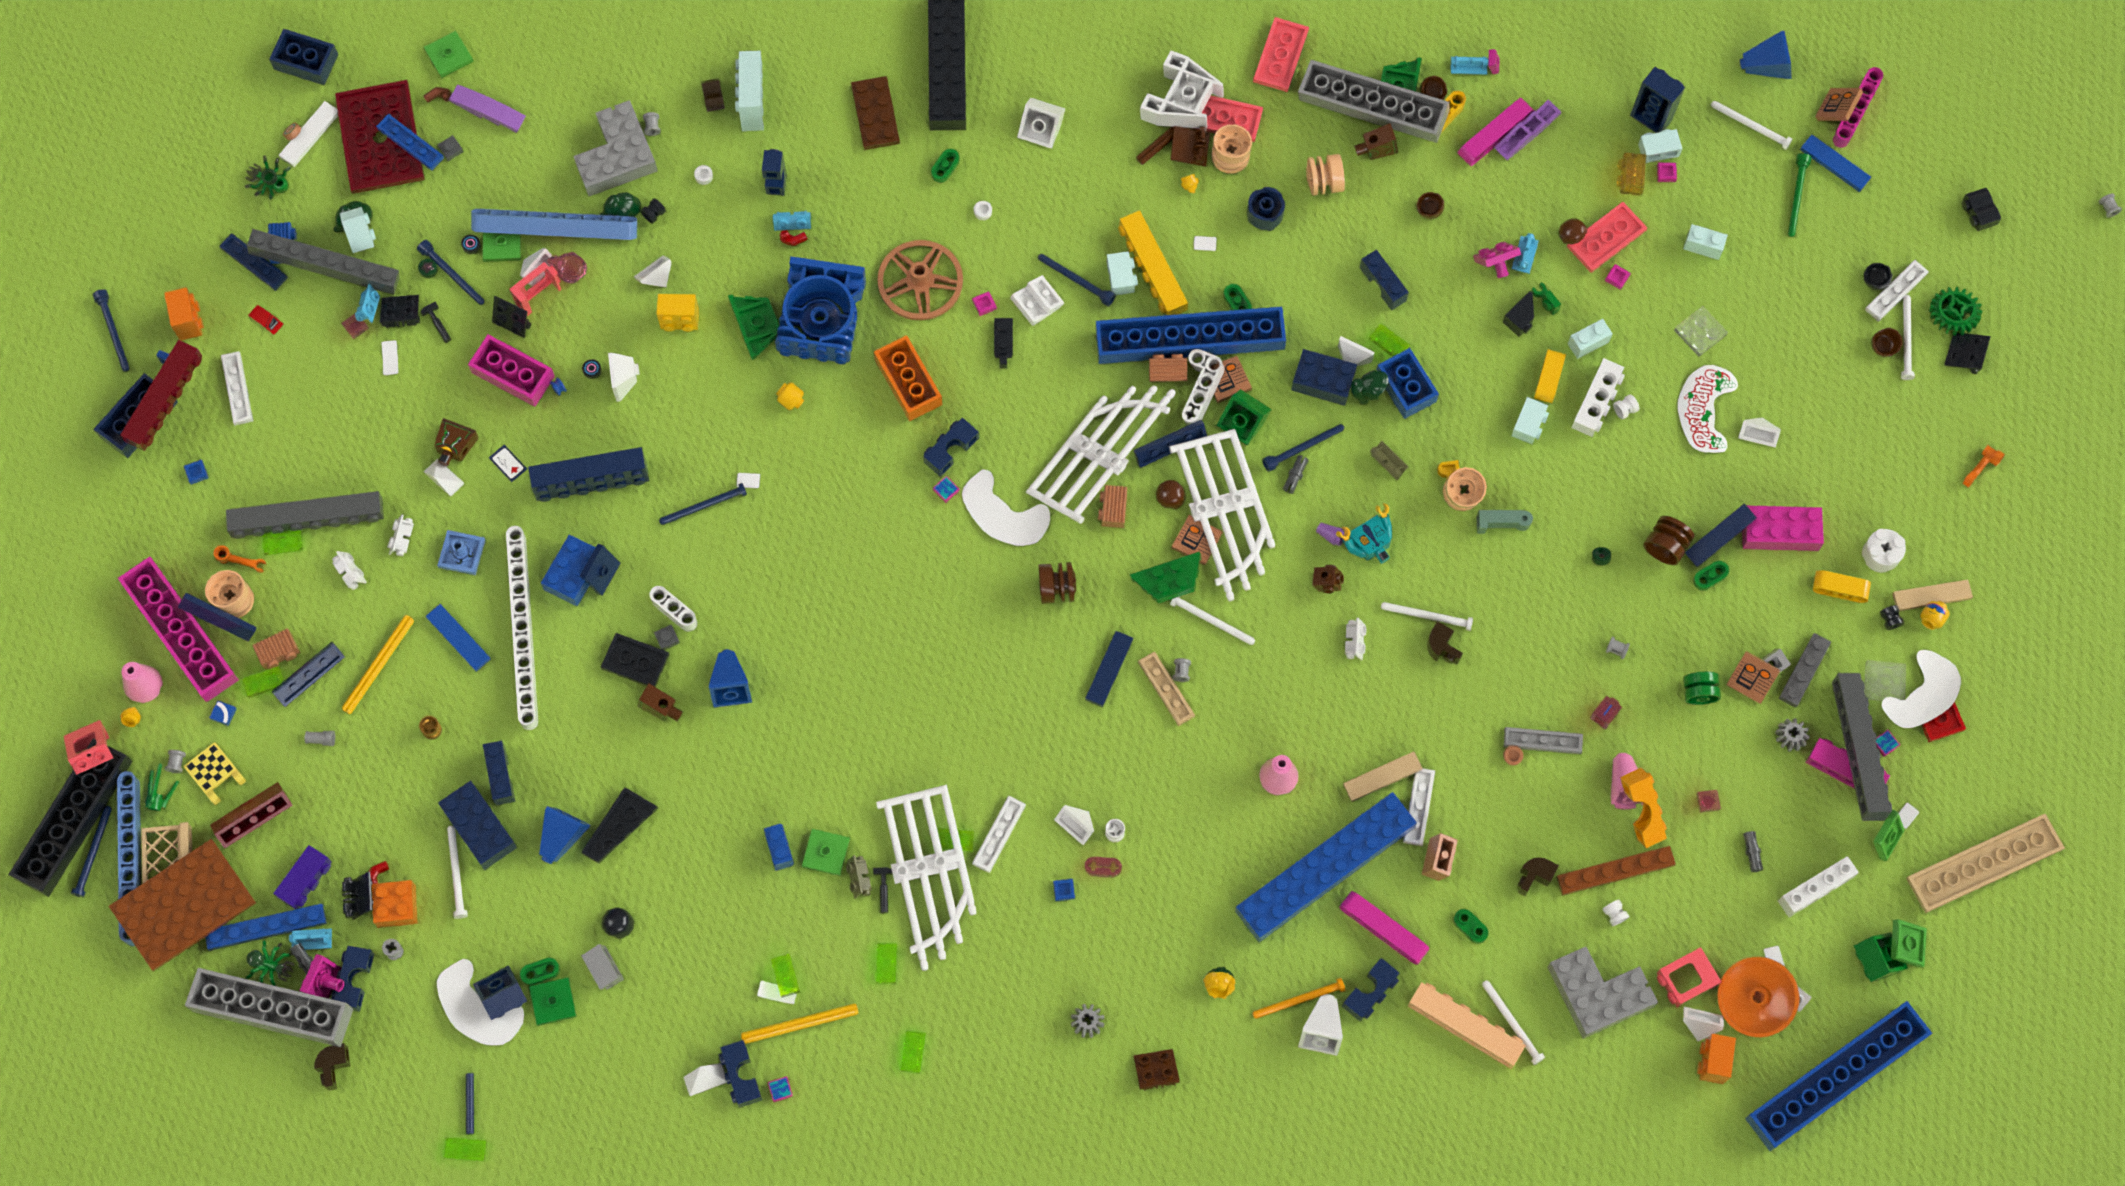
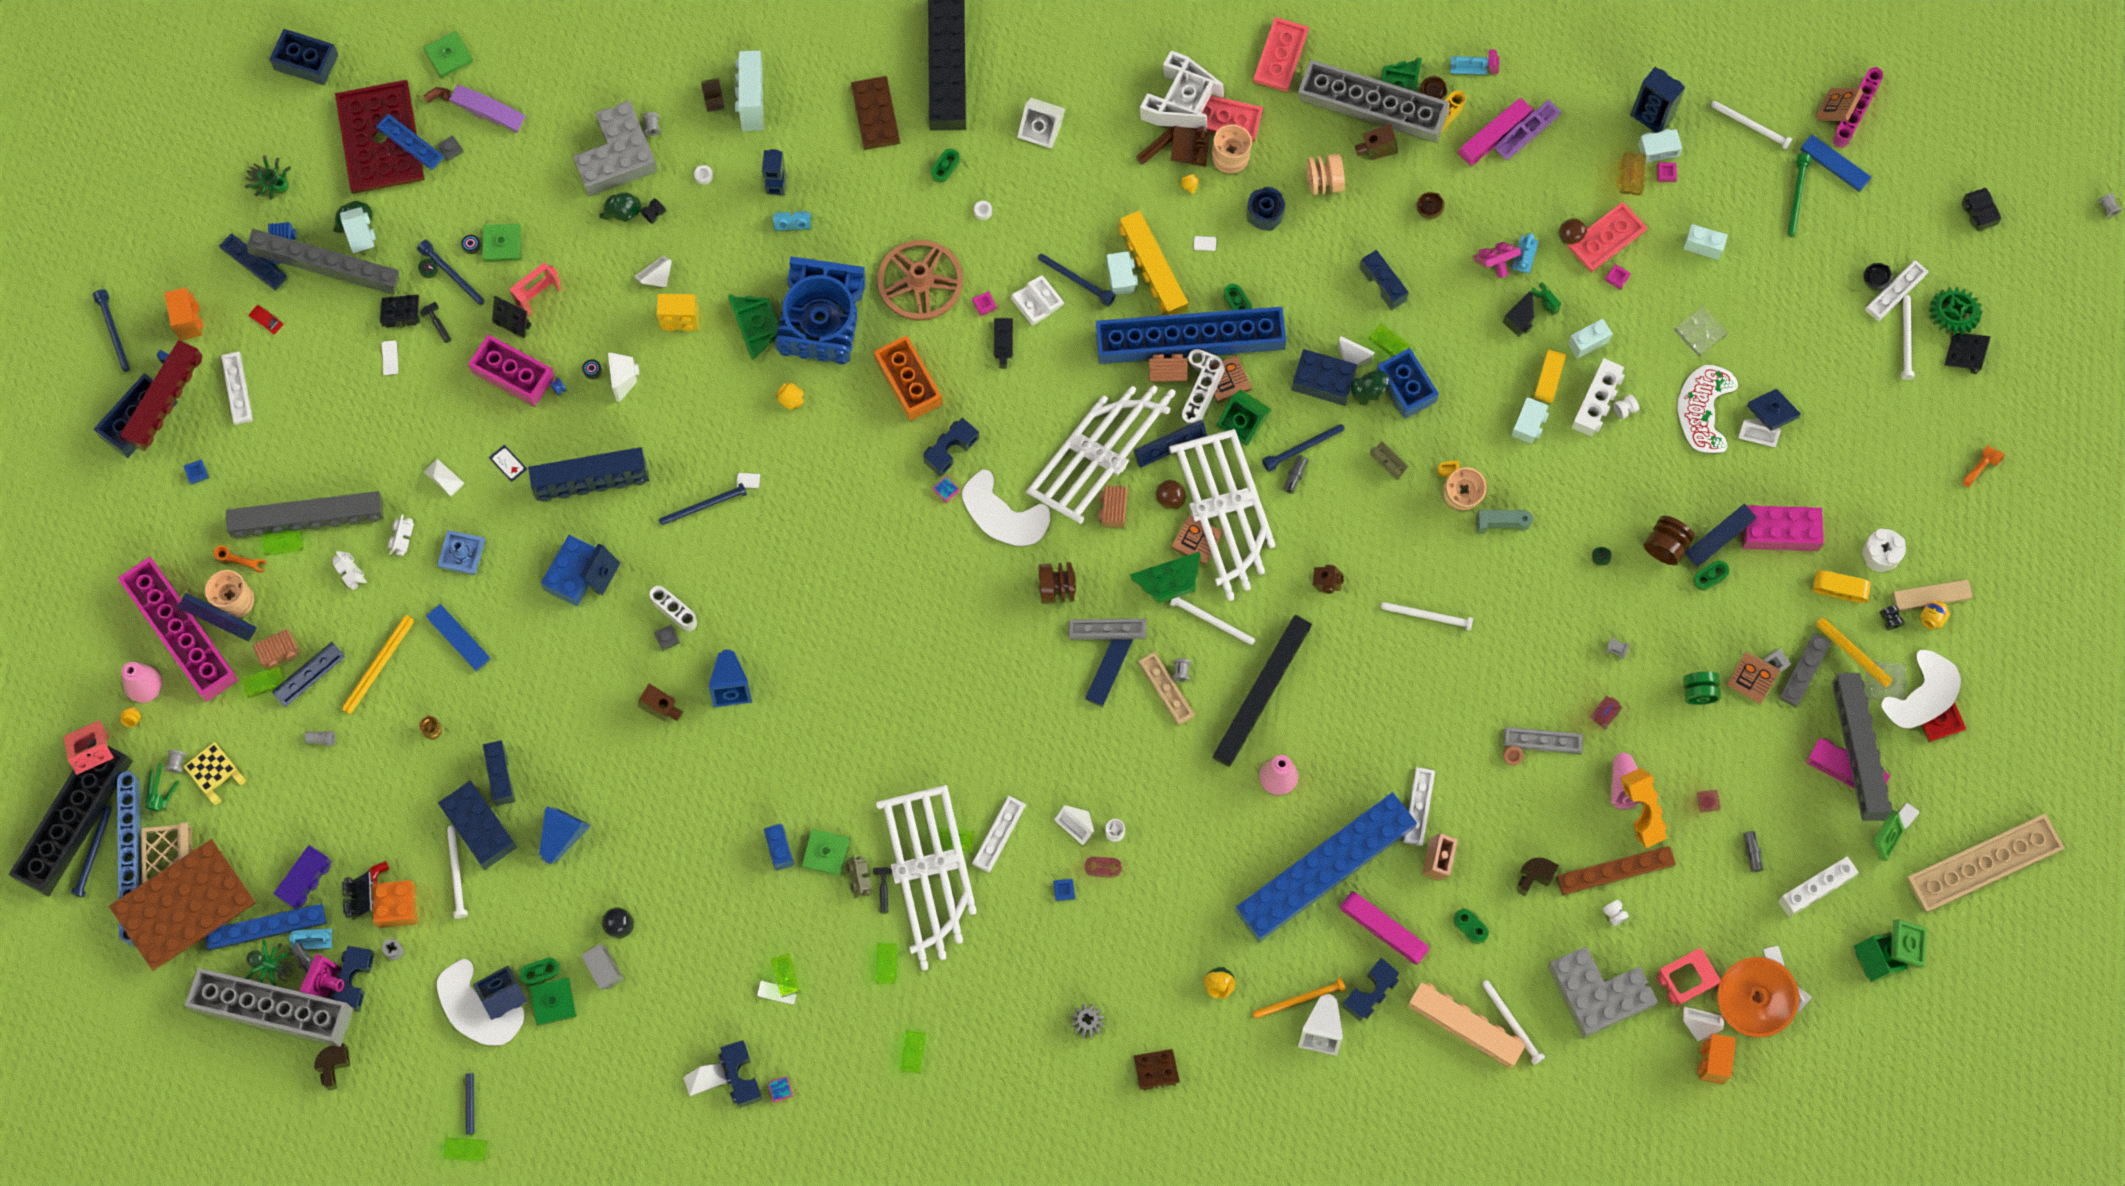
(223, 713): blue tile -> none
(251, 815): brick -> none
(292, 131): nougat tile -> none
(309, 134): white tile -> none
(354, 327): plate -> none
(368, 304): medium azure hinge -> none
(454, 441): reddish brown torso -> none
(525, 635): white beam -> none
(532, 262): white slope -> none
(554, 224): medium blue beam -> none
(569, 267): clear pink hair -> none
(621, 821): black wing -> none
(635, 660): black plate -> none
(791, 240): red arm -> none
(799, 1023): yellow axle -> none
(1107, 629): none -> light grey tile
(1262, 690): none -> black beam
(1329, 533): medium lavender cone -> none
(1357, 631): white hinge -> none
(1370, 538): teal torso -> none
(1382, 776): tan tile -> none
(1438, 644): dark brown brick -> none
(1769, 58): blue slope -> none
(1773, 409): none -> dark blue plate
(1786, 739): light grey gear -> none
(1838, 1076): blue brick -> none
(1854, 652): none -> yellow axle
(1886, 342): reddish brown hair -> none
(1886, 743): tile -> none

